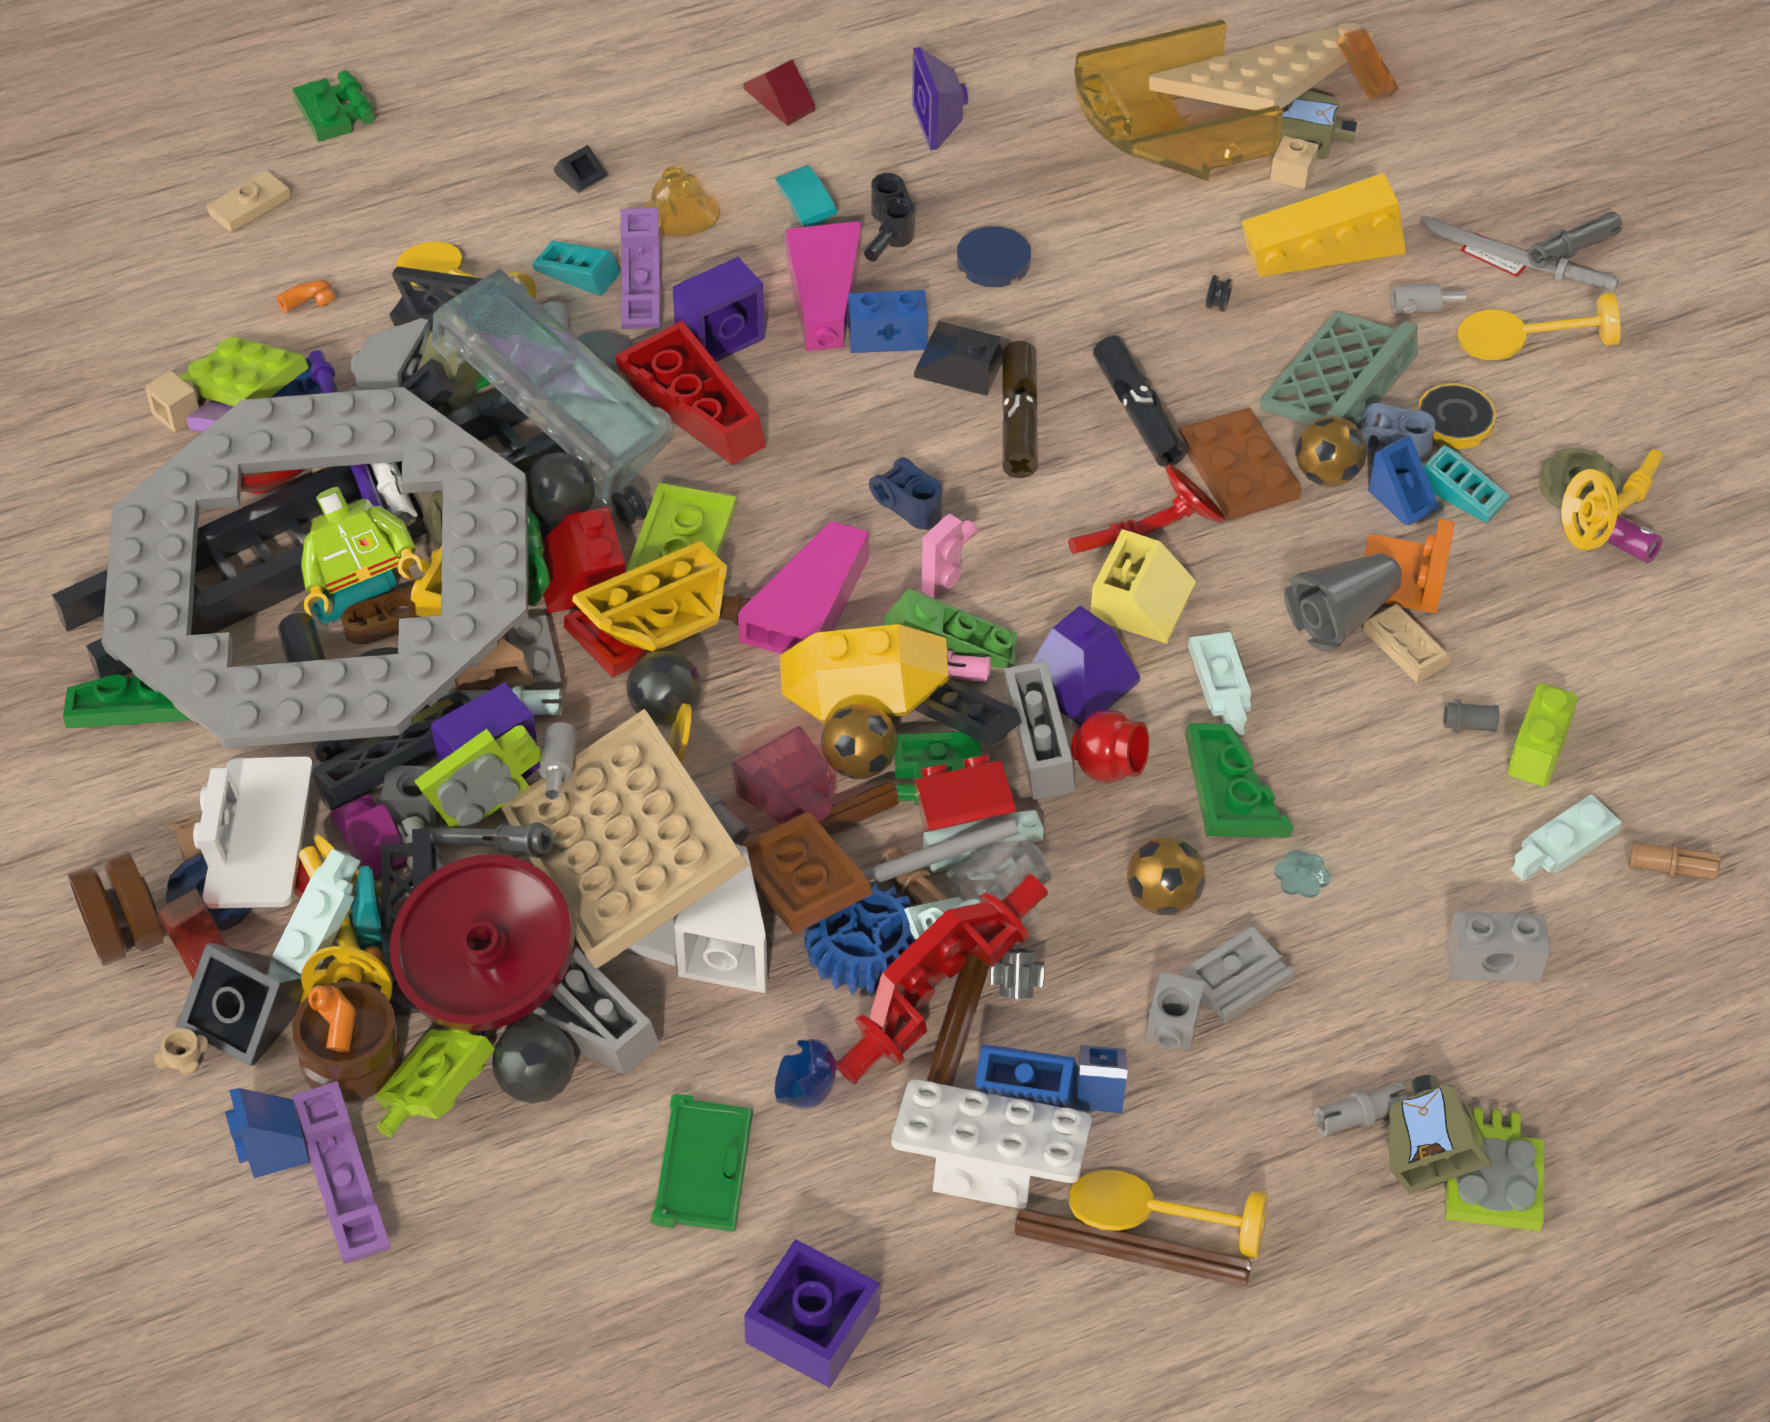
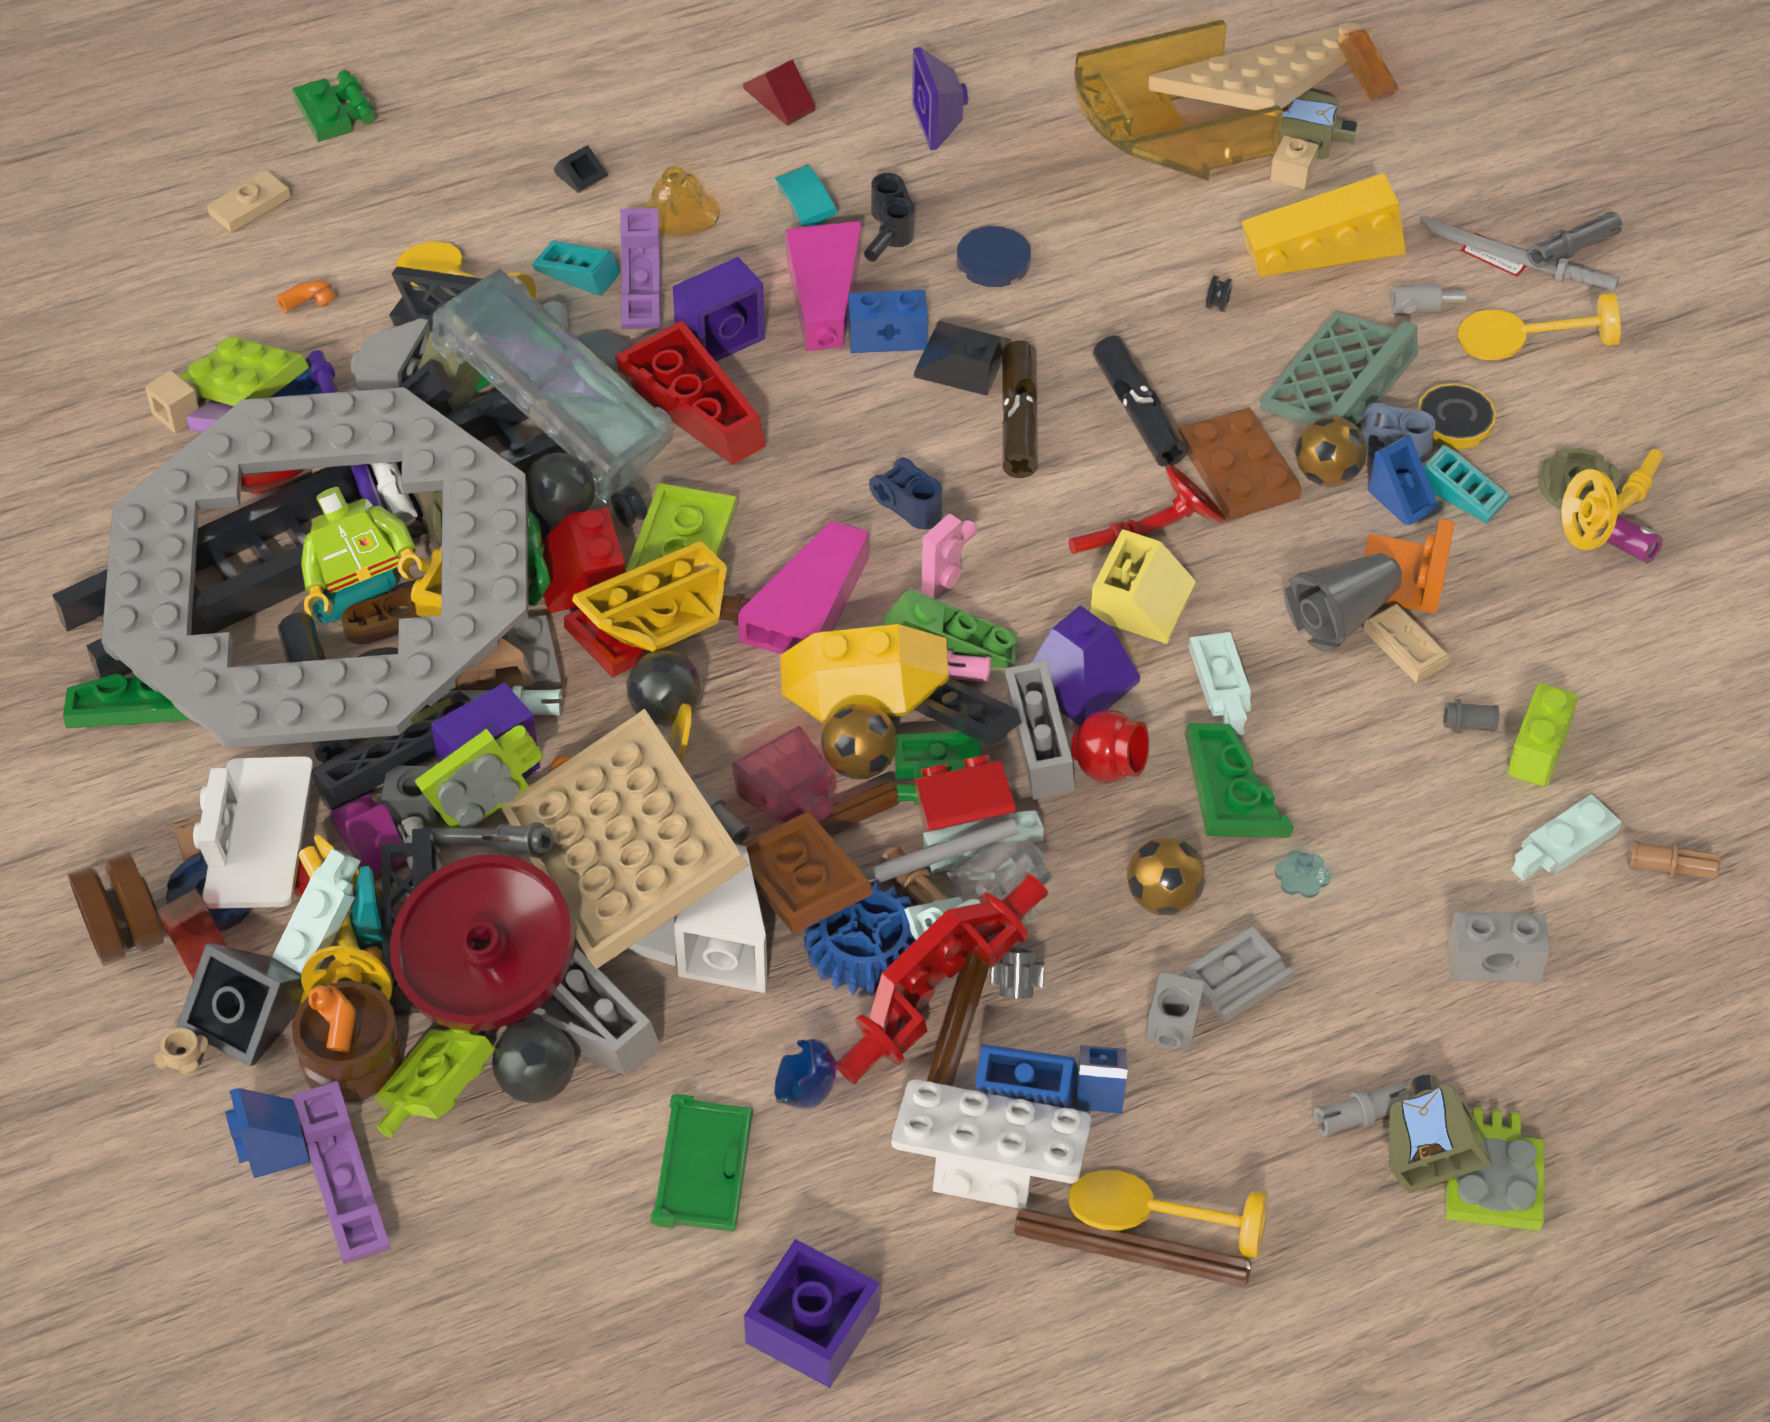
(557, 757): light grey piece -> none

